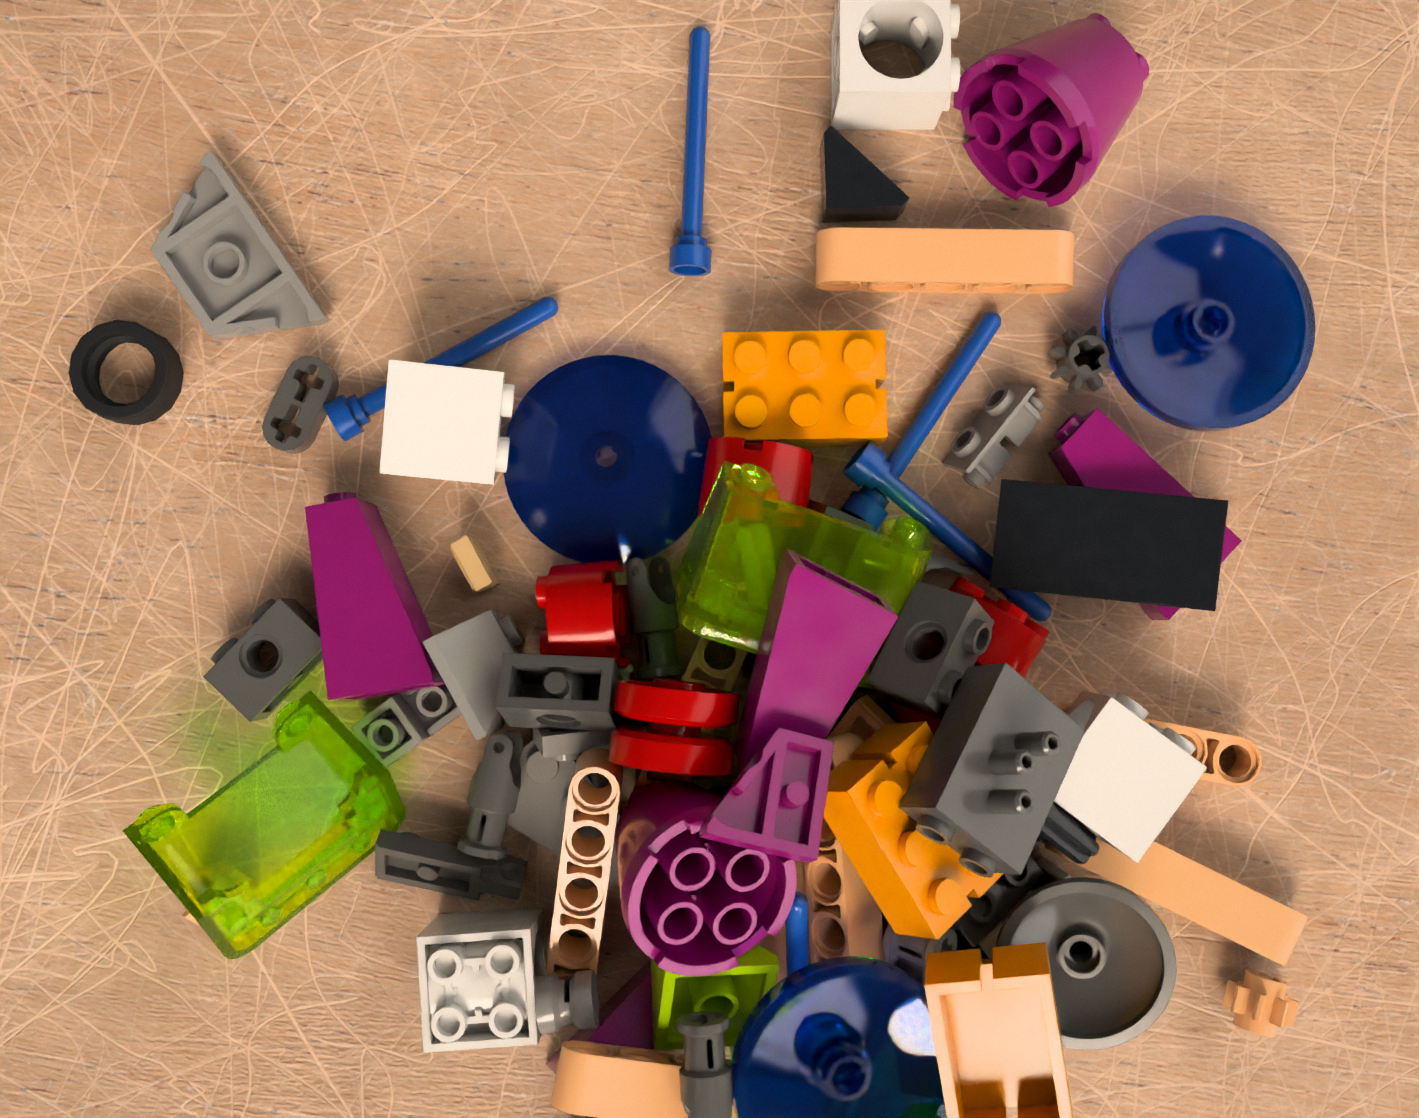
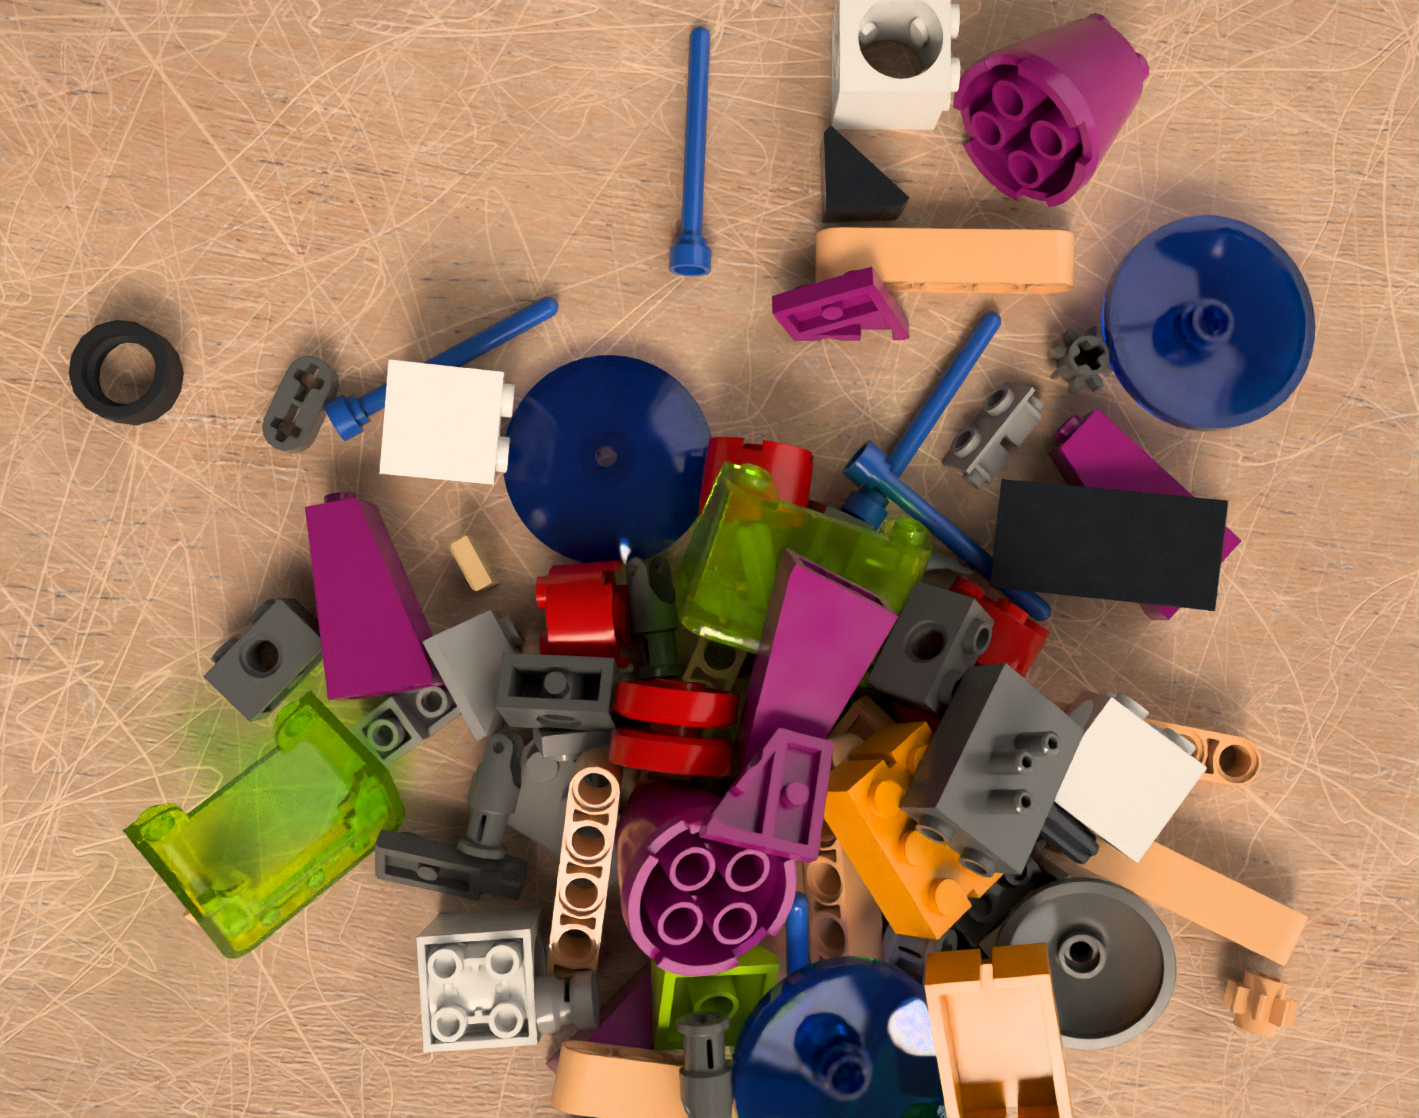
(231, 263): light grey wing -> none
(805, 387): light orange piece -> none
(840, 308): none -> magenta wing

